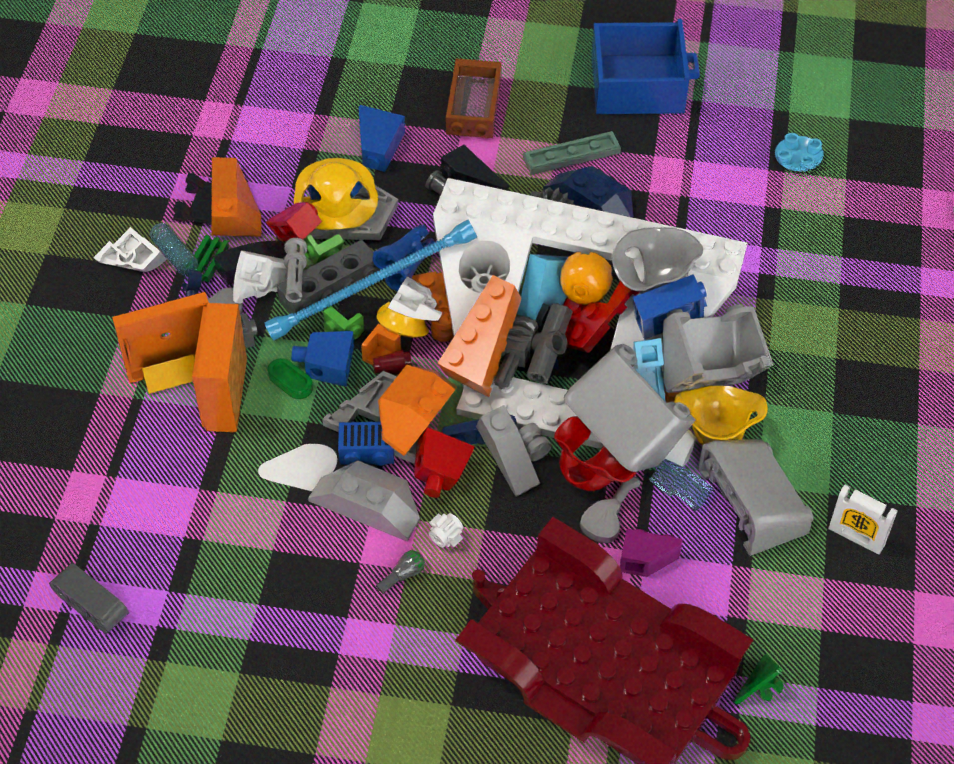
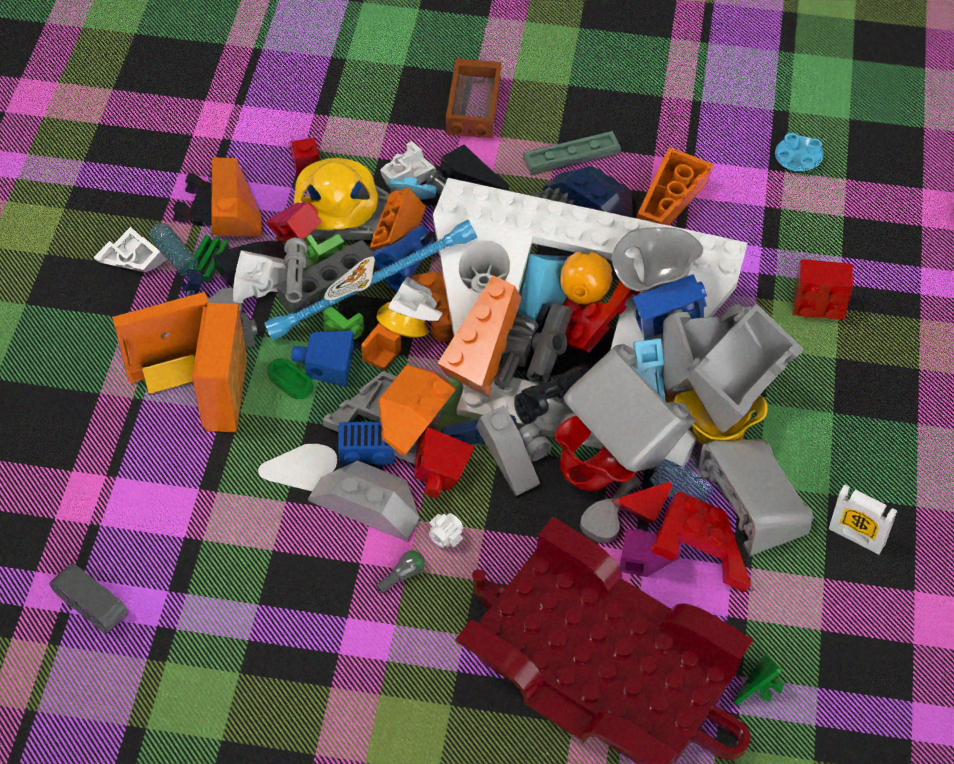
(303, 153): none -> red slope
(354, 280): none -> sticker
(379, 136): blue slope -> none
(392, 363): dark red cone -> none
(400, 216): none -> orange slope
(409, 164): none -> white slope
(422, 192): none -> medium azure dish
(533, 400): none -> black piece
(641, 68): blue container -> none
(645, 503): none -> red slope
(674, 186): none -> orange wedge
(704, 529): none -> red wing
(741, 366): none -> light grey windscreen
(822, 289): none -> red brick

